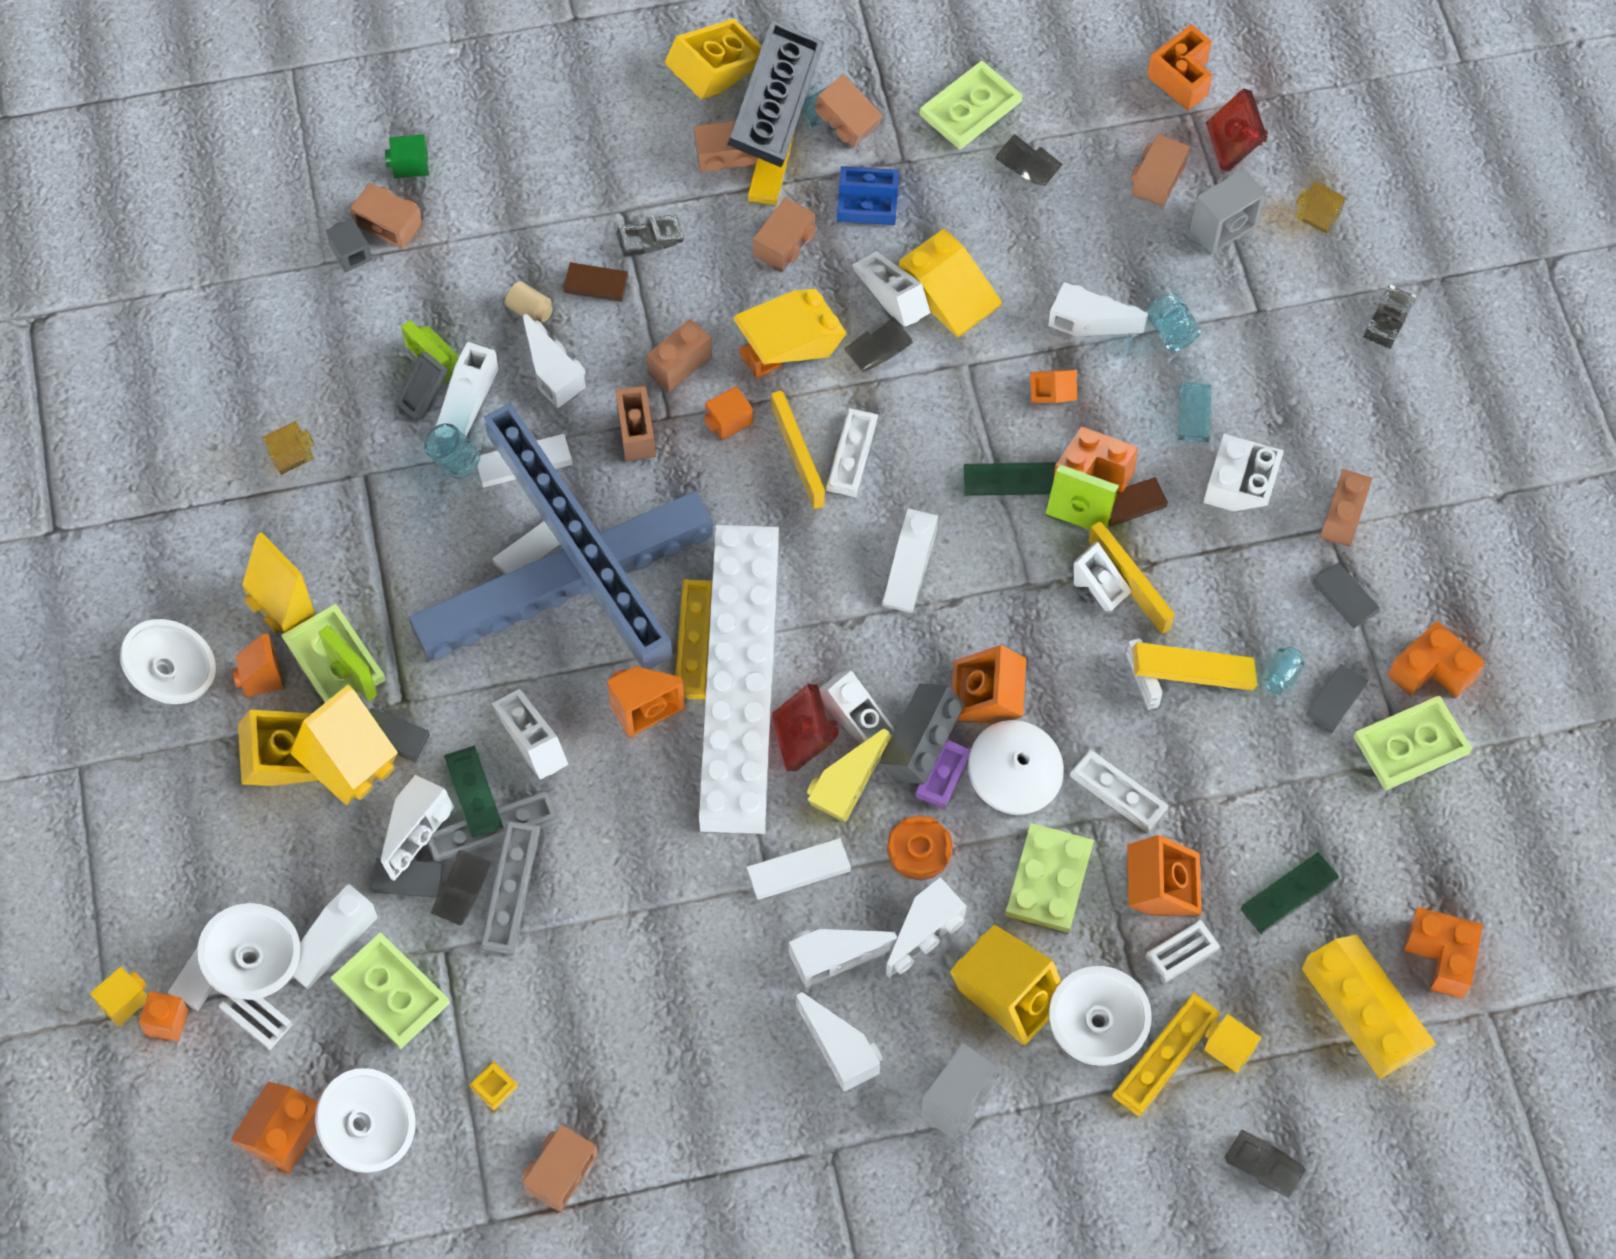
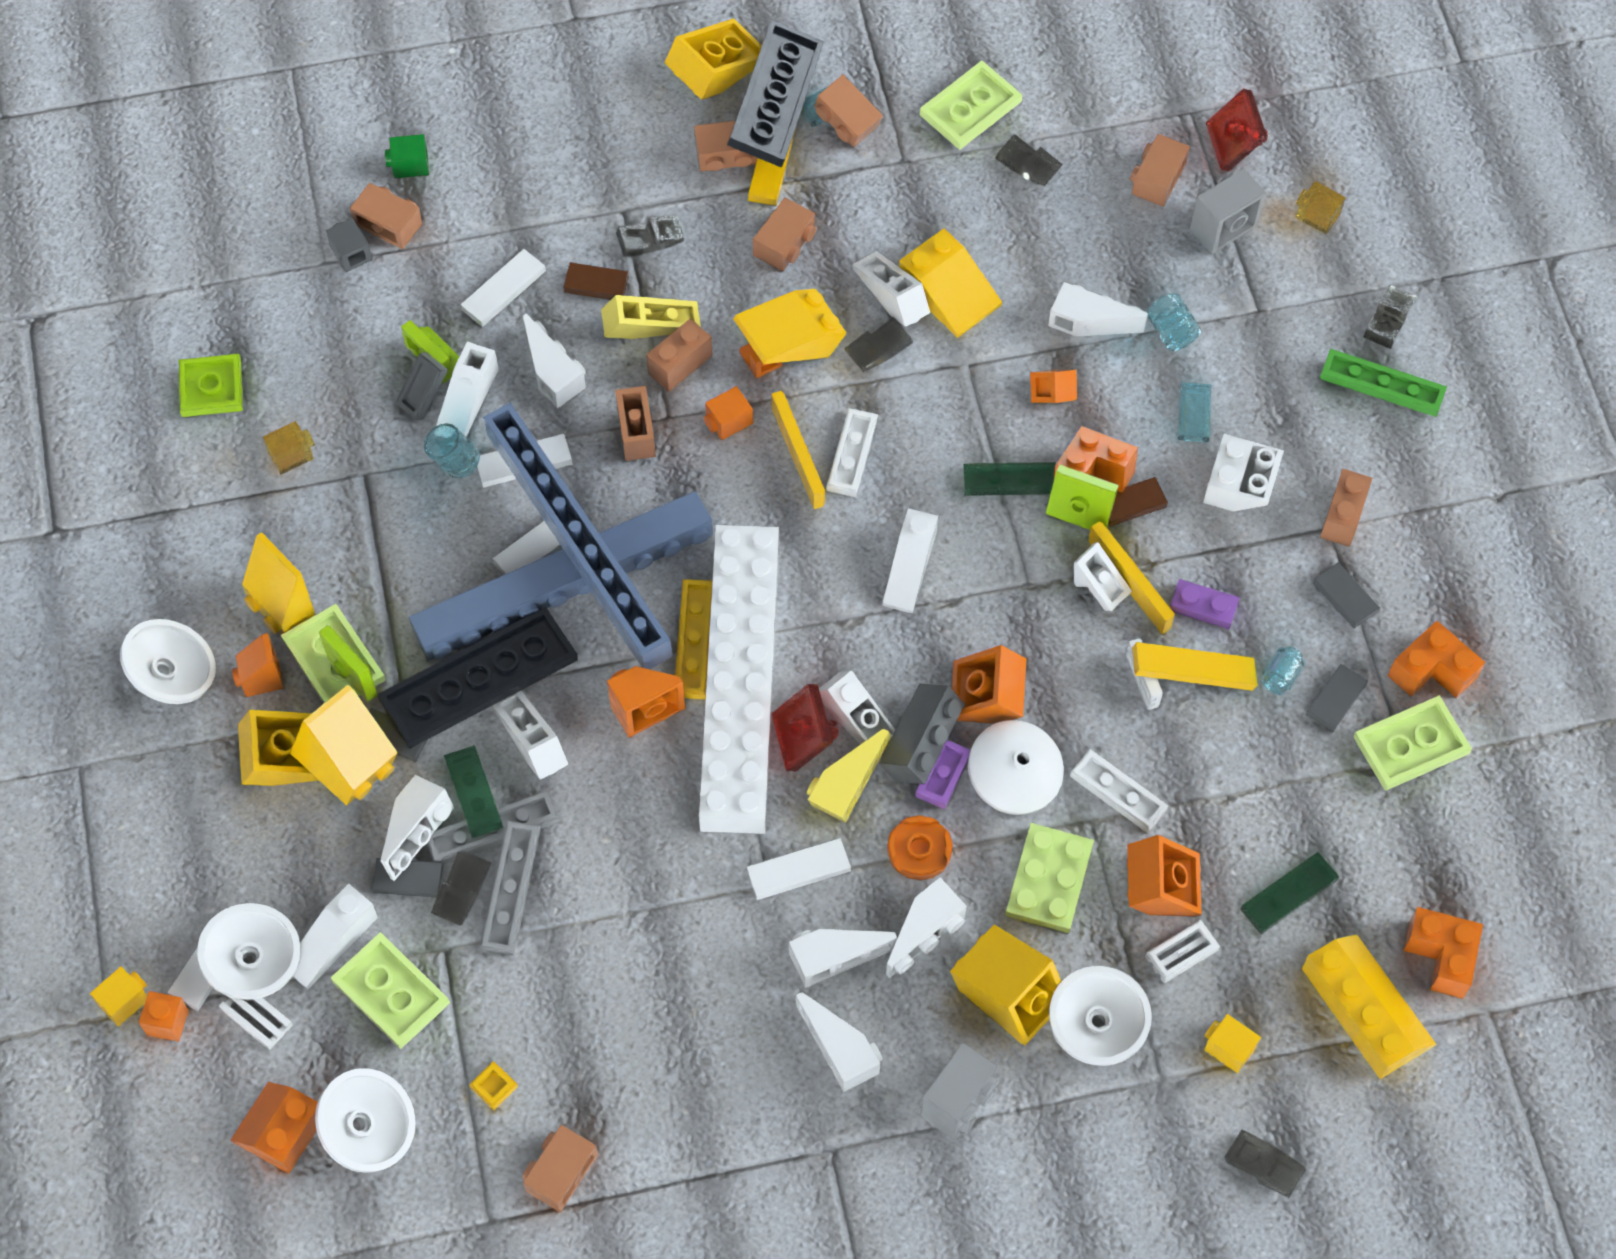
(210, 385): none -> lime plate
(477, 677): none -> black plate
(503, 288): none -> white tile
(526, 300): tan brick -> none
(646, 317): none -> light yellow slope
(868, 195): blue slope -> none
(1166, 1054): yellow tile -> none
(1180, 69): orange brick -> none
(1204, 604): none -> medium lavender plate
(1383, 382): none -> bright green plate

